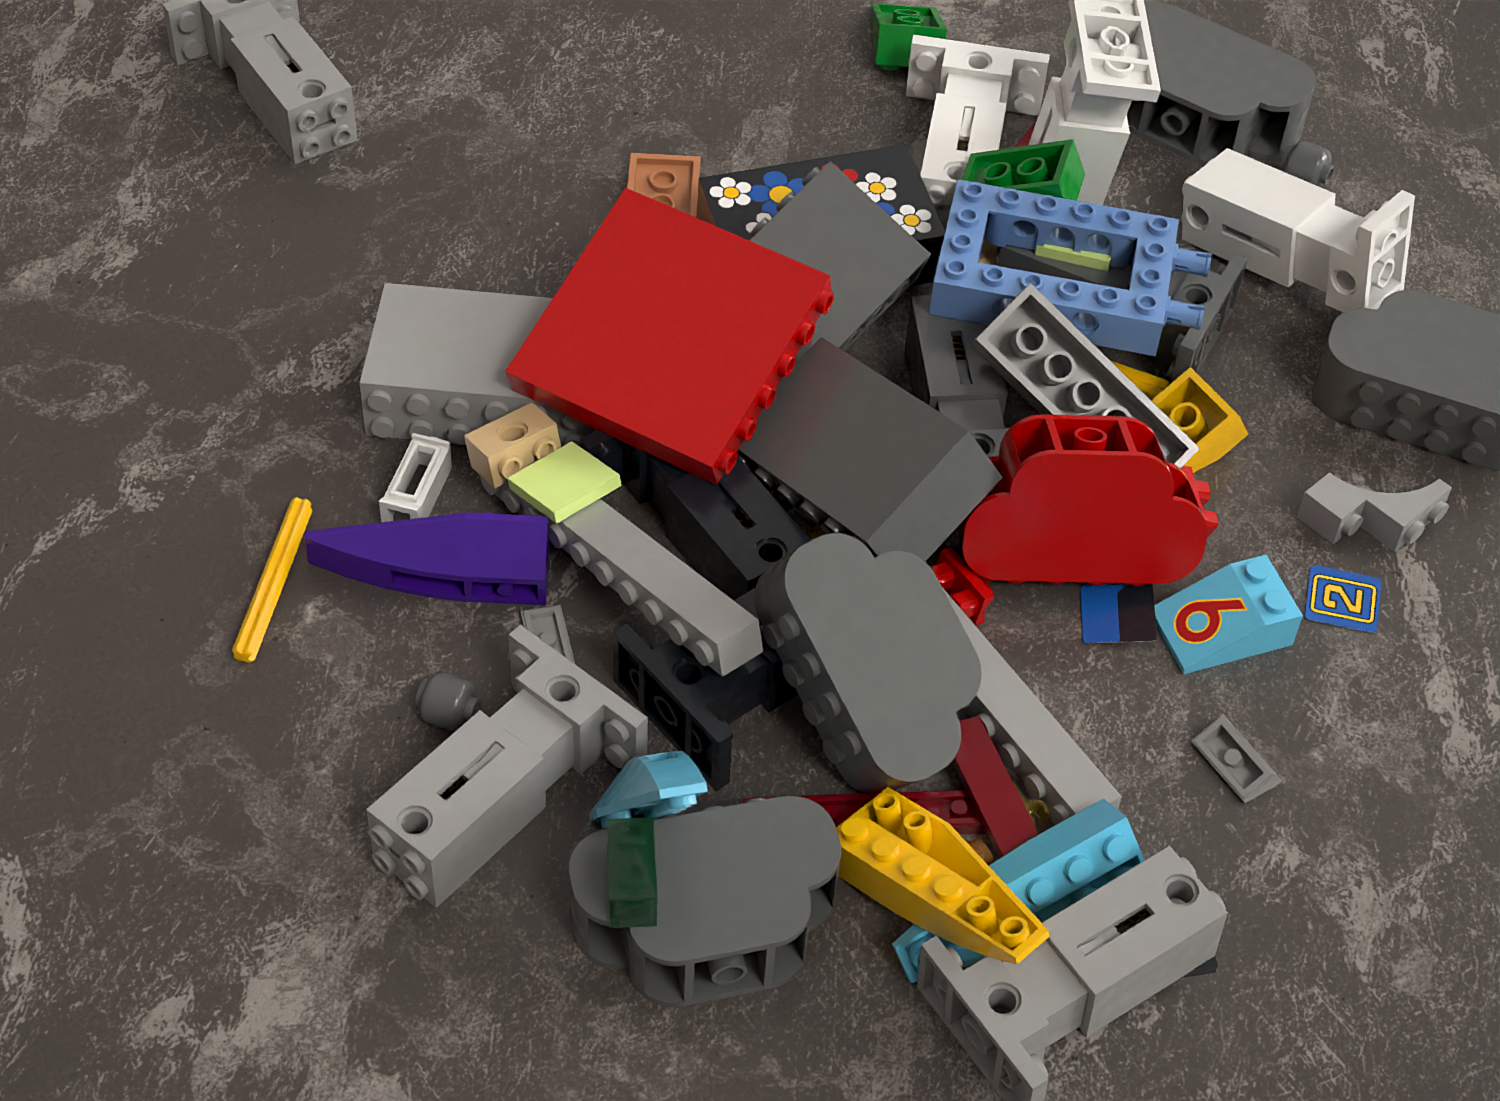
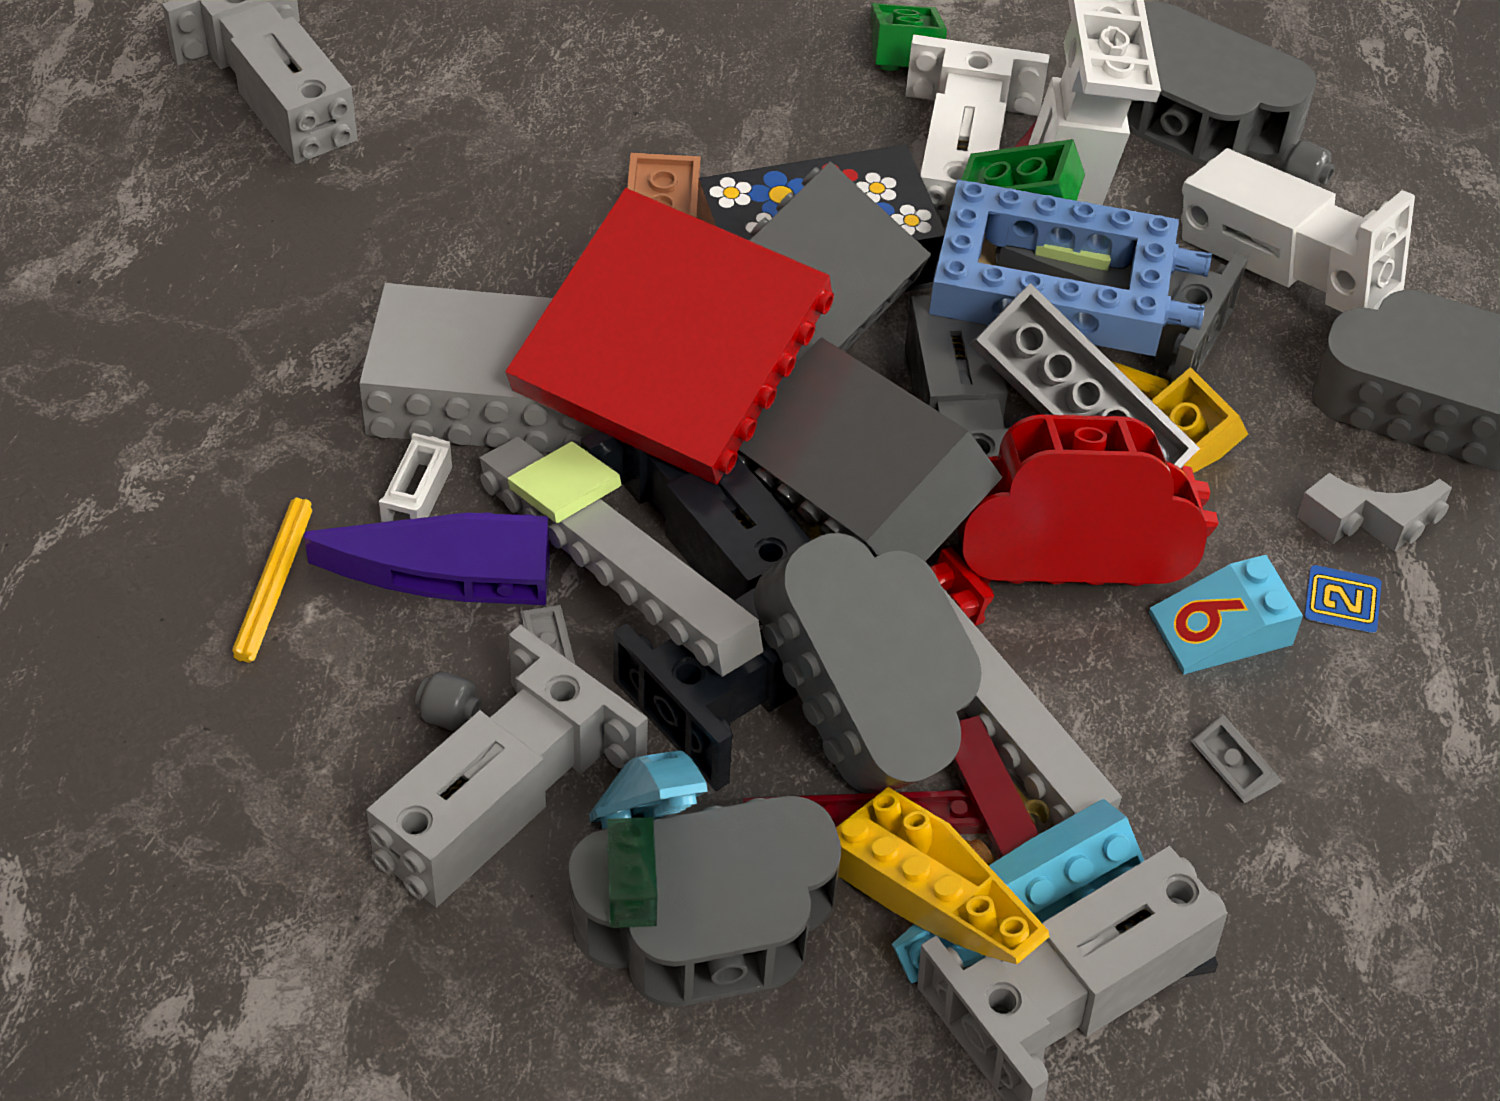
(511, 443): tan brick -> none
(1118, 613): sticker -> none

